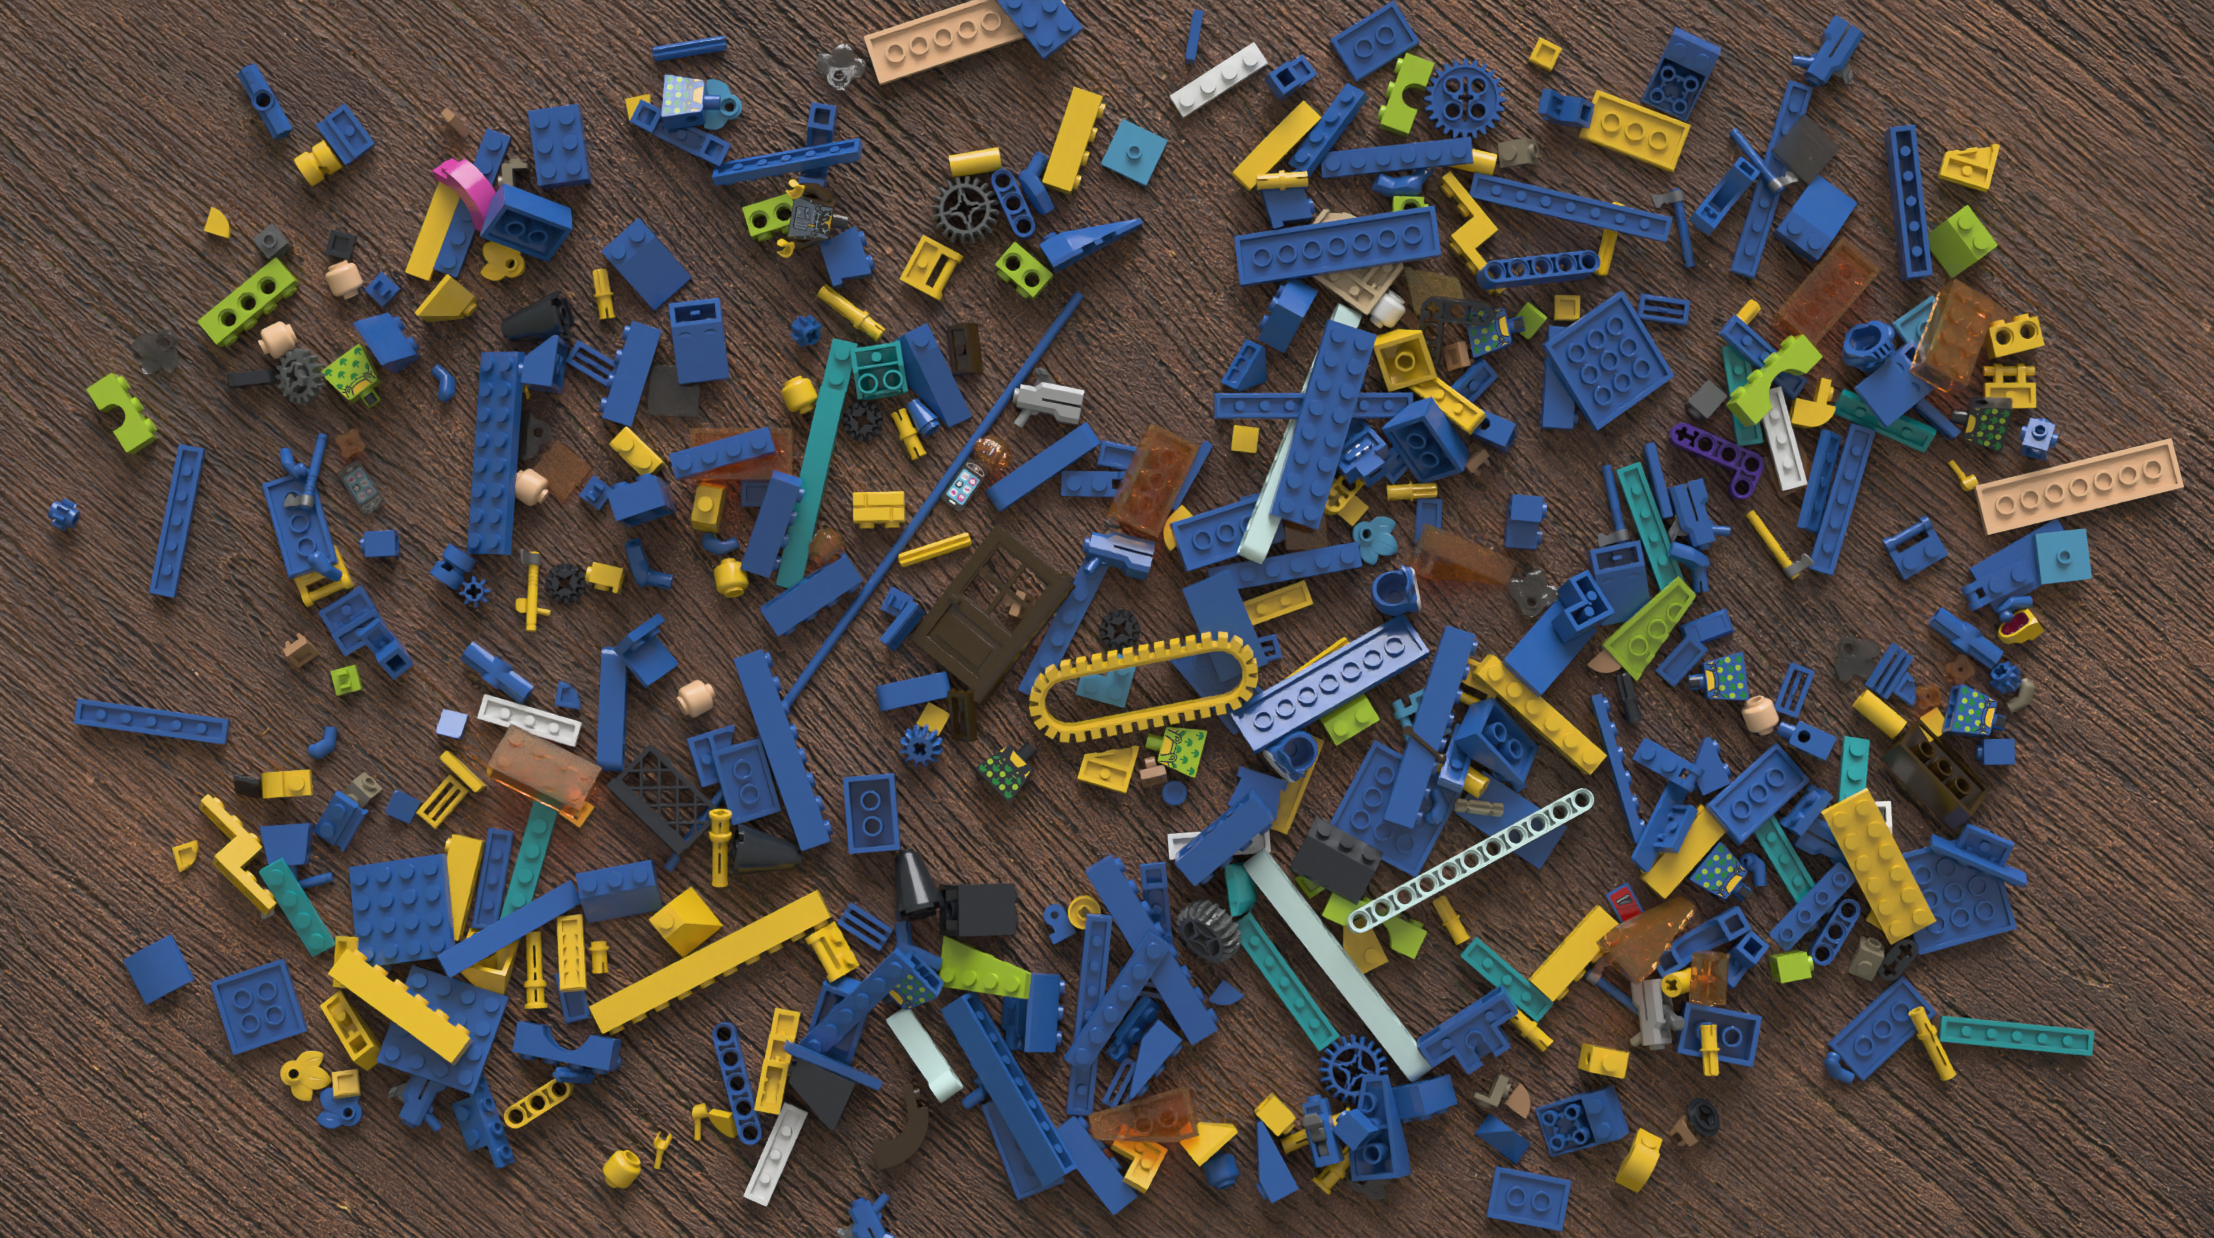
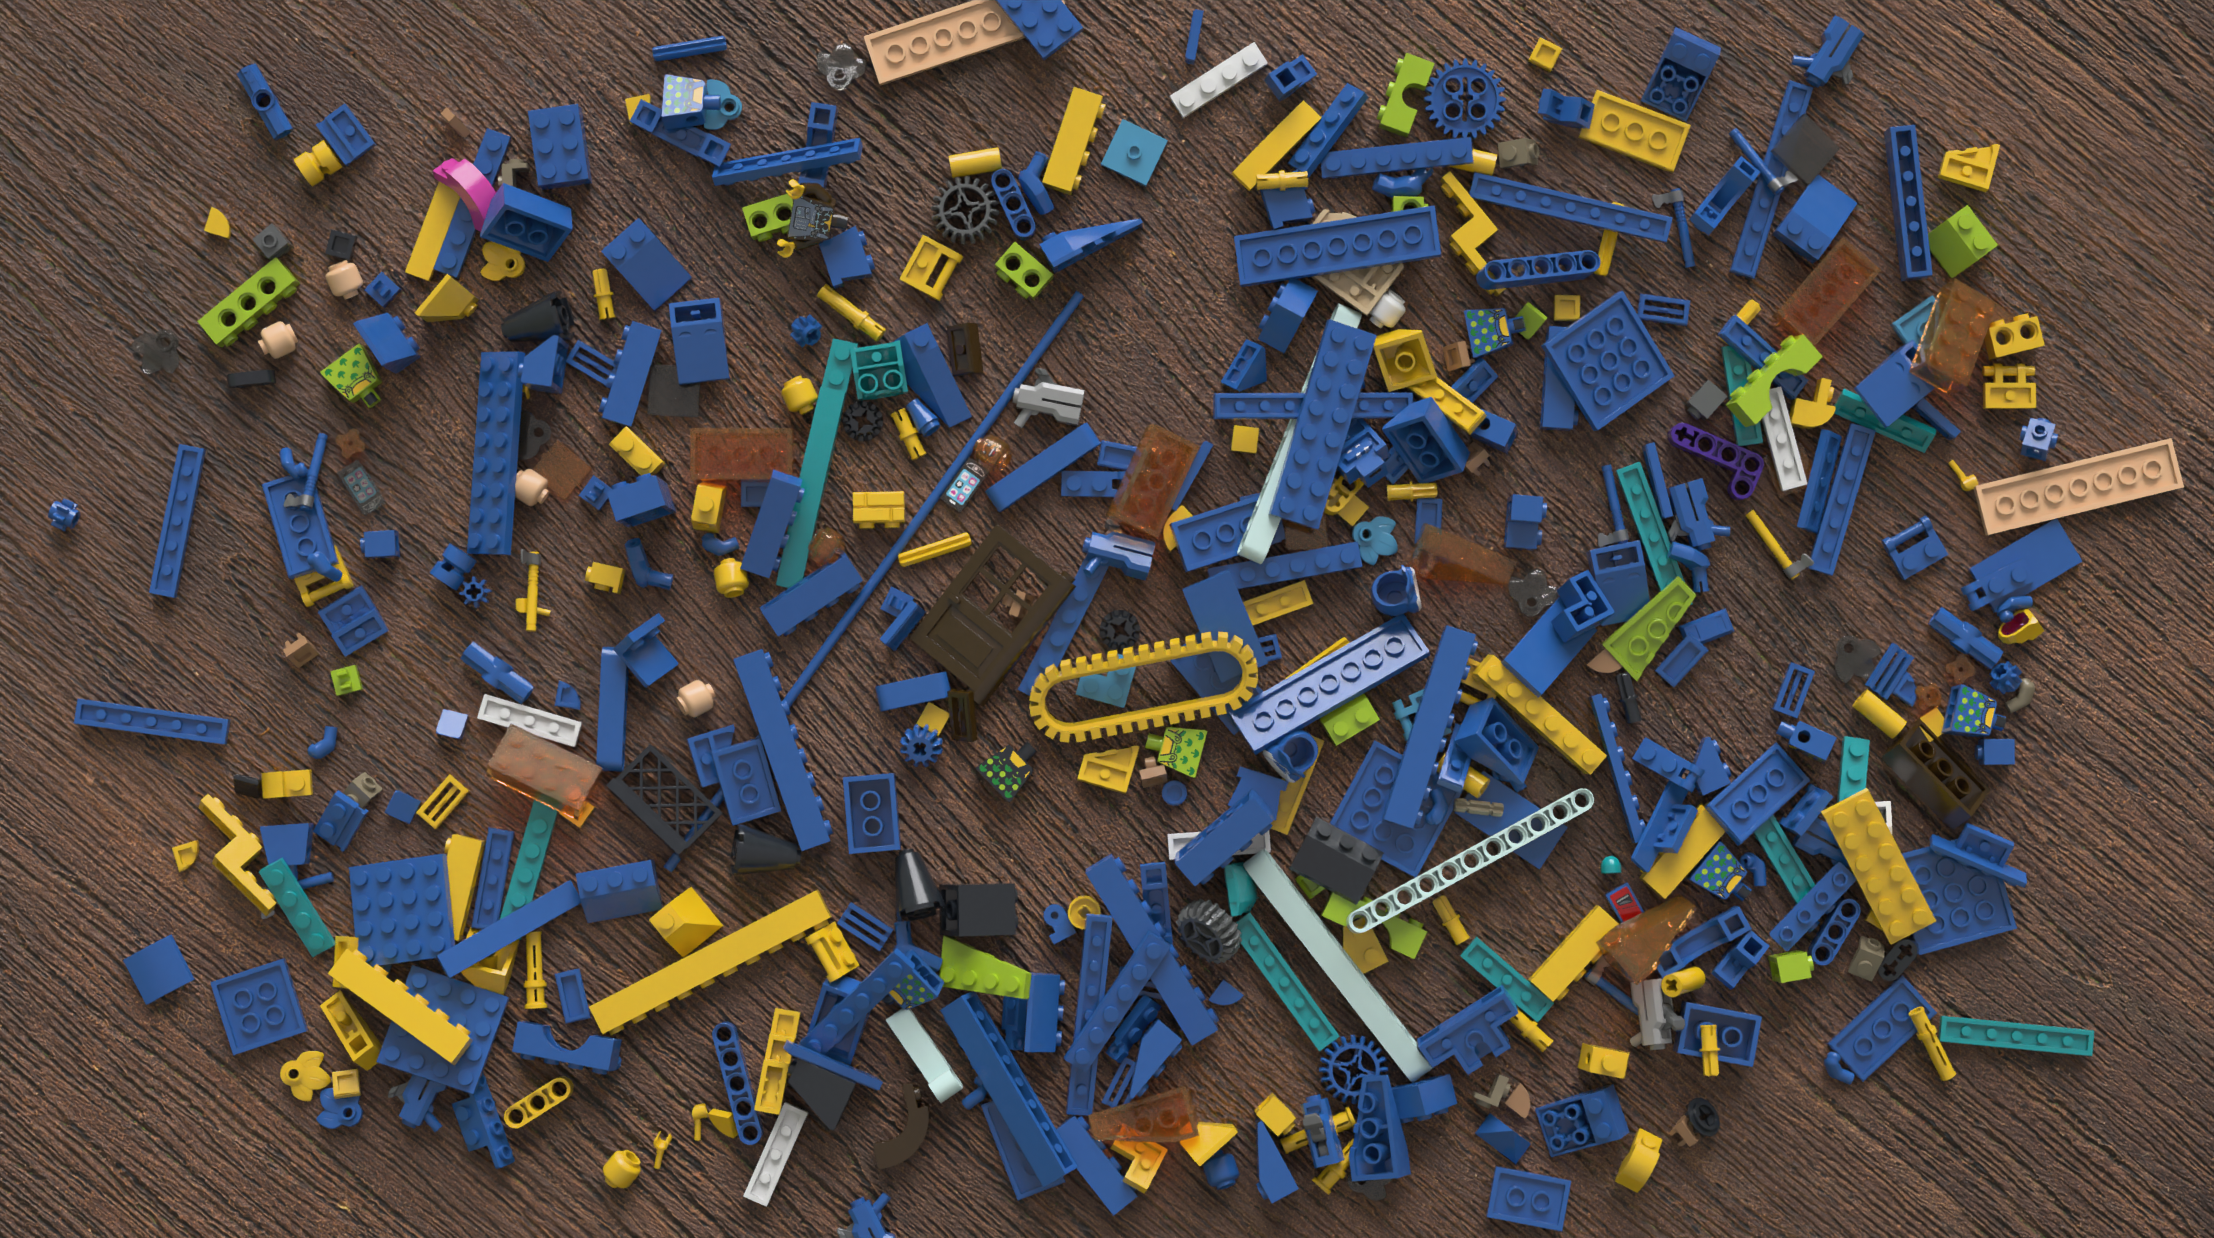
(136, 430): lime arch -> none
(300, 376): dark grey gear -> none
(387, 648): blue brick -> none
(446, 385): blue arm -> none
(462, 771): yellow tile -> none
(571, 953): yellow plate -> none
(571, 1075): blue axle -> none
(577, 583): black gear -> none
(599, 956): yellow pin -> none
(717, 836): yellow pin -> none
(723, 452): blue arch -> none
(1355, 1129): blue brick -> none
(1374, 41): blue tile -> none
(1408, 730): dark brown hinge -> none
(1428, 284): clear yellow wing -> none
(1445, 315): black beam -> none
(1610, 865): none -> teal hinge
(1709, 978): clear orange hinge -> none
(1722, 678): torso -> none
(1760, 715): light nougat head -> none
(1869, 346): blue helmet -> none
(1984, 421): black torso -> none
(2062, 556): dark azure plate -> none

